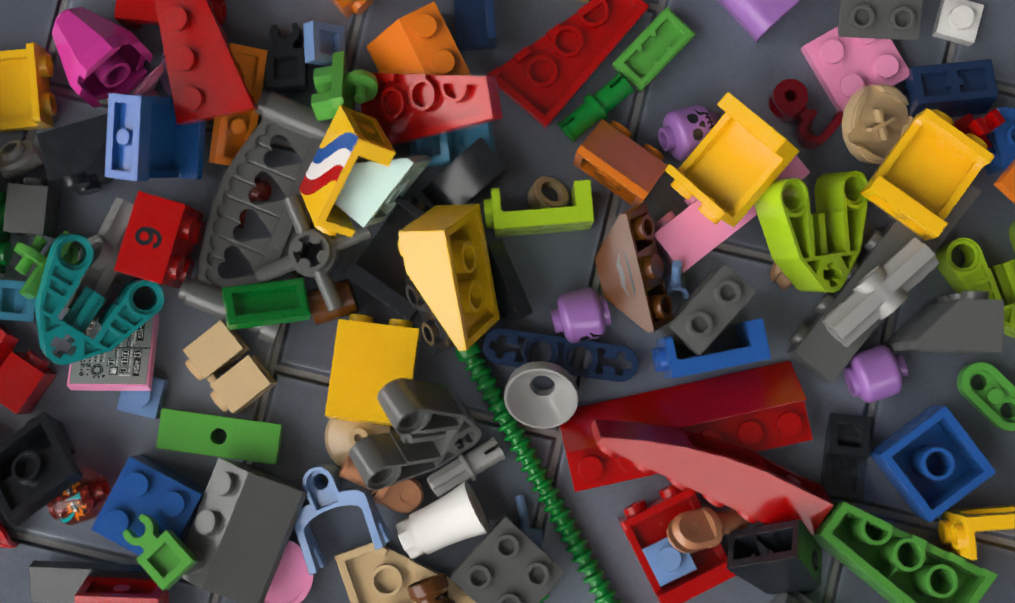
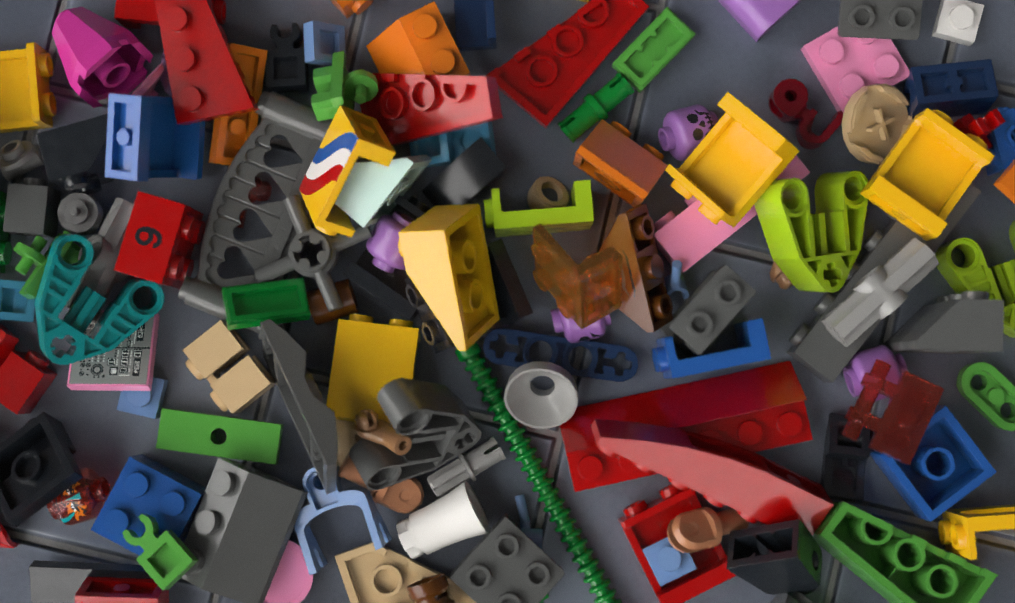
(80, 213): none -> flat silver wheel
(303, 400): none -> dark grey slope
(381, 432): none -> medium nougat arm
(385, 239): none -> medium lavender head
(581, 290): none -> clear orange bracket
(905, 415): none -> clear red plate

